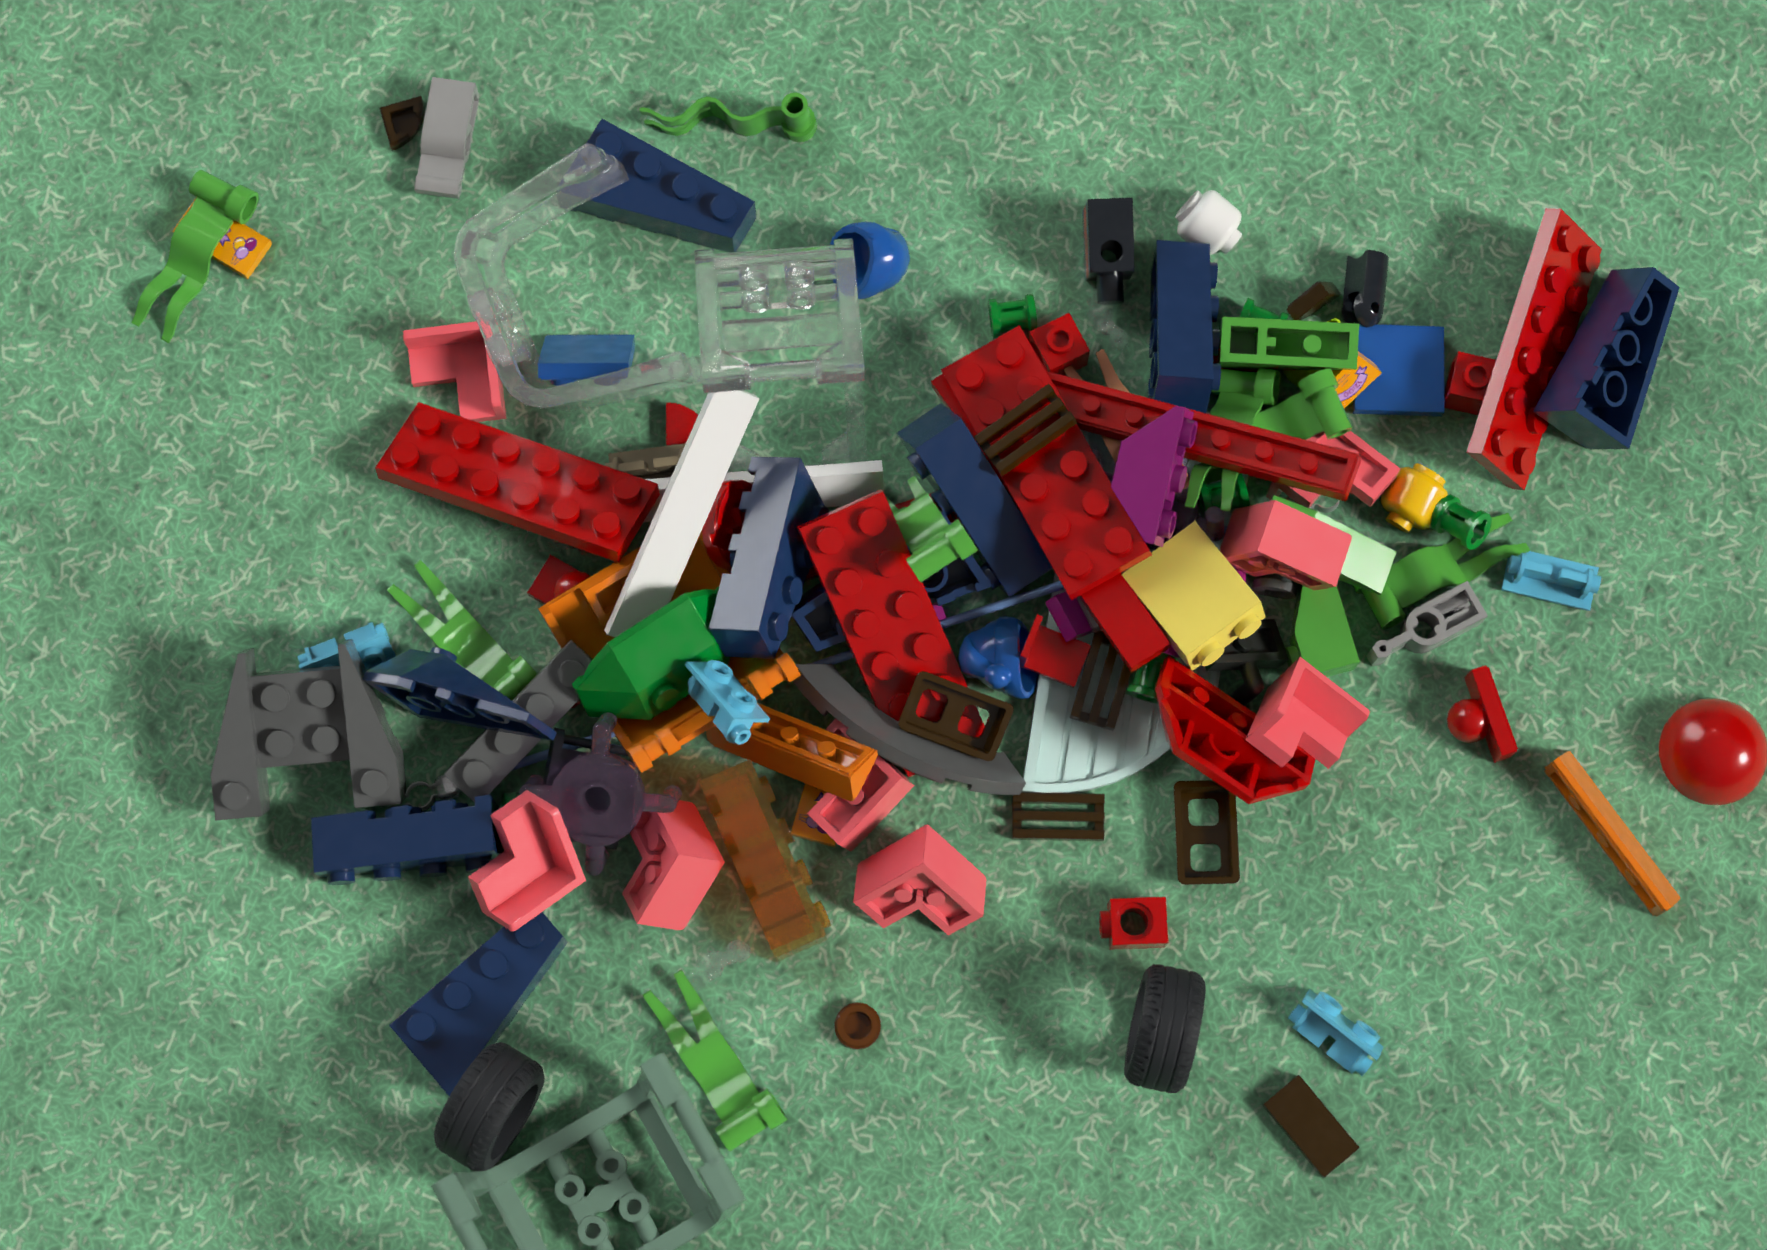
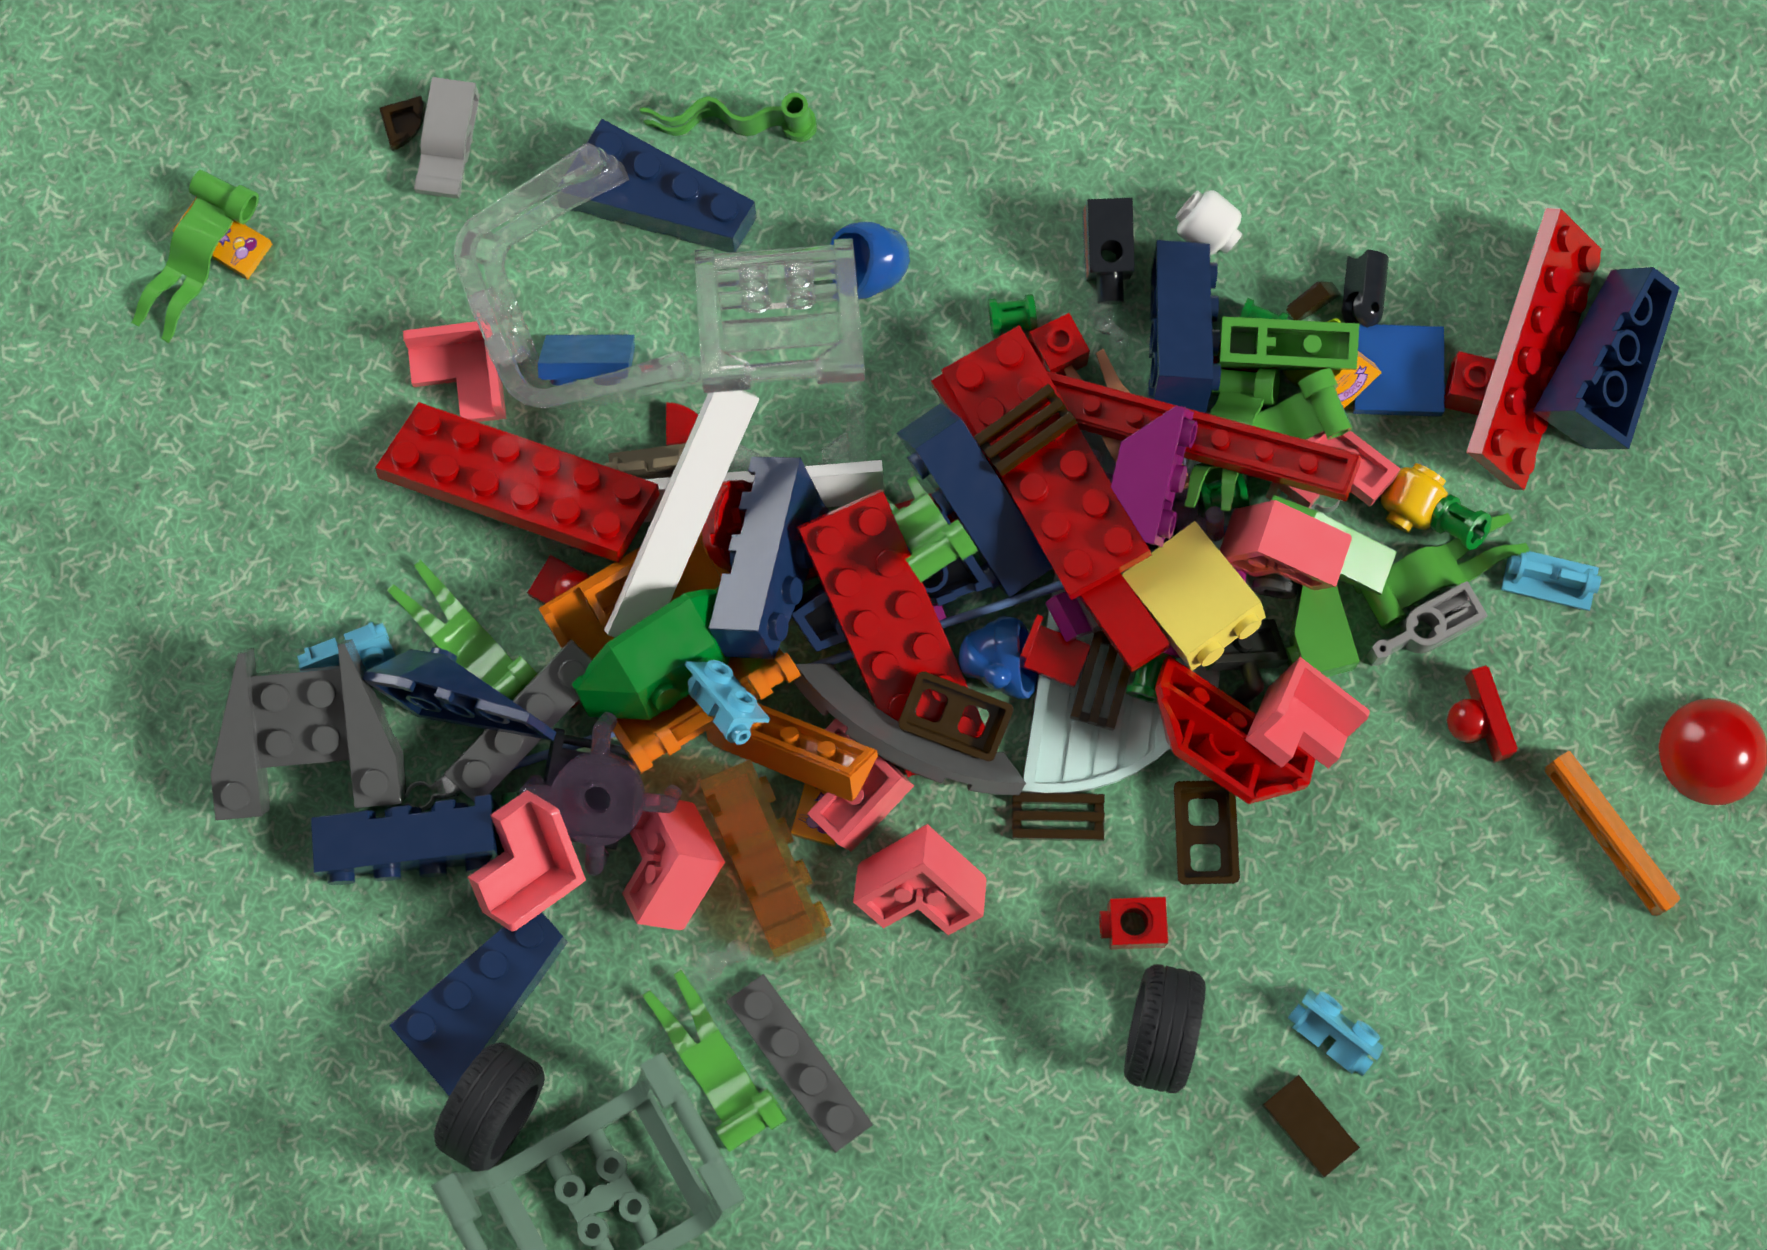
(799, 1063): none -> dark grey plate
(857, 1026): reddish brown tile -> none

